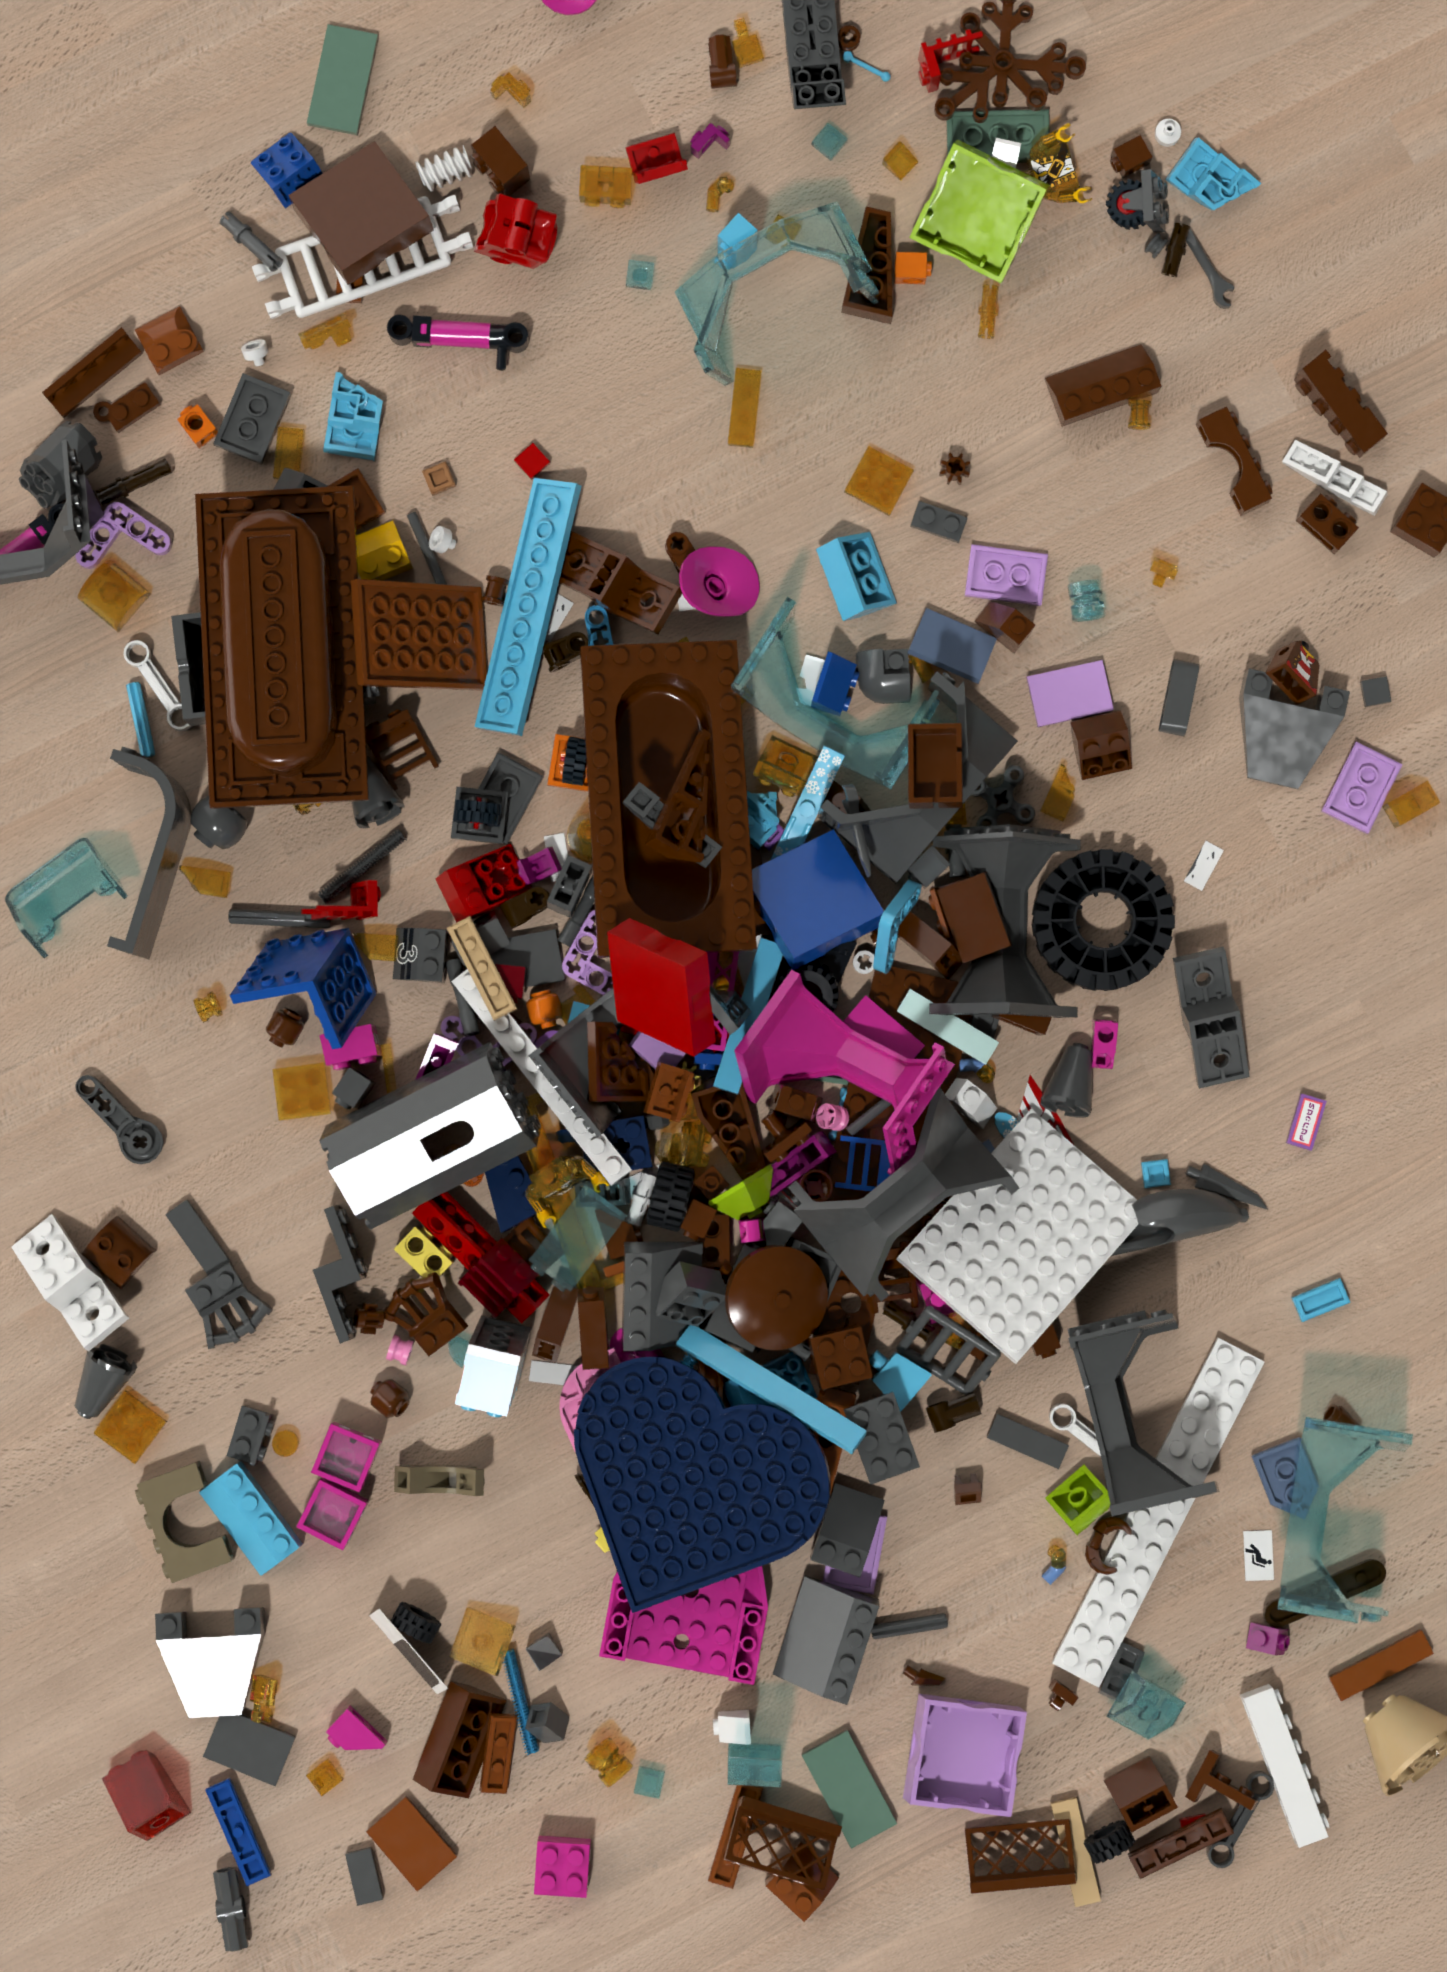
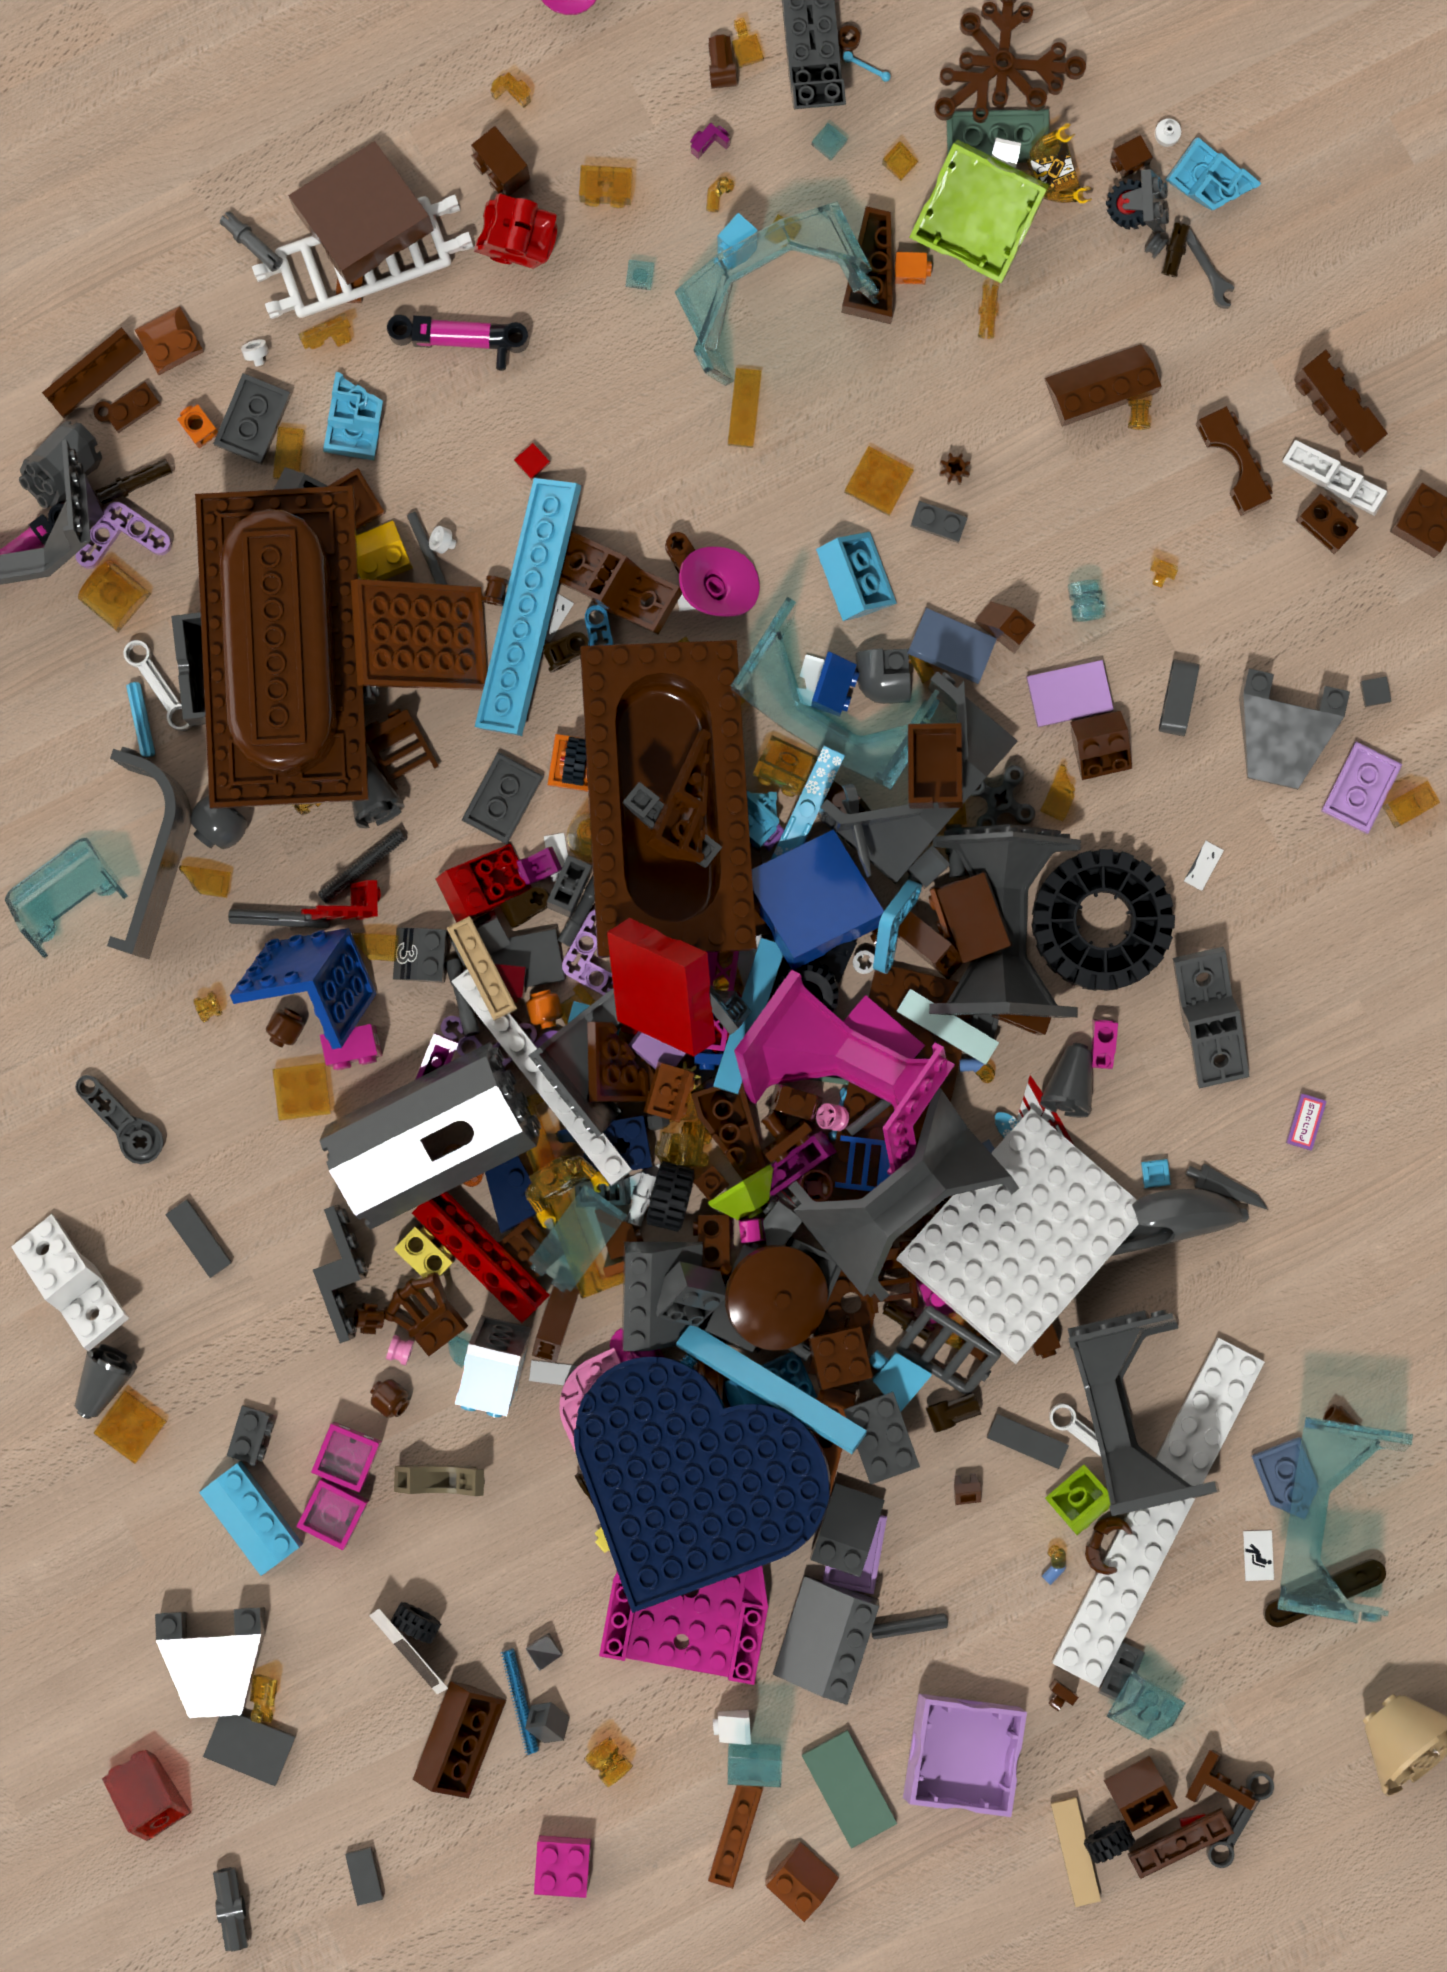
(118, 1252): reddish brown brick -> none
(179, 1558): dark tan arch -> none
(215, 1292): dark grey plate -> none
(238, 1831): blue plate -> none
(285, 1443): clear yellow tile -> none
(286, 167): blue bracket -> none
(324, 1777): clear yellow tile -> none
(342, 79): sand green tile -> none
(352, 1089): dark grey brick -> none
(354, 1732): dark pink slope -> none
(388, 1067): clear yellow bar -> none
(411, 1843): dark orange tile -> none
(439, 478): medium nougat tile -> none
(444, 169): white piece -> none
(479, 815): plate -> none
(482, 1641): clear yellow plate -> none
(498, 1277): dark red plate -> none
(498, 1753): dark orange tile -> none
(593, 1328): reddish brown slope -> none
(649, 1782): clear light blue plate -> none
(655, 158): red plate -> none
(697, 1220): reddish brown brick -> none
(788, 1820): reddish brown fence -> none
(922, 1677): reddish brown bar -> none
(931, 56): red plate -> none
(971, 1102): white slope -> none
(1006, 575): lavender tile -> none
(1025, 1879): reddish brown fence -> none
(1268, 1639): magenta bracket -> none
(1284, 1766): white brick -> none
(1295, 671): reddish brown torso -> none
(1320, 1300): medium azure tile -> none
(1380, 1665): dark orange tile -> none

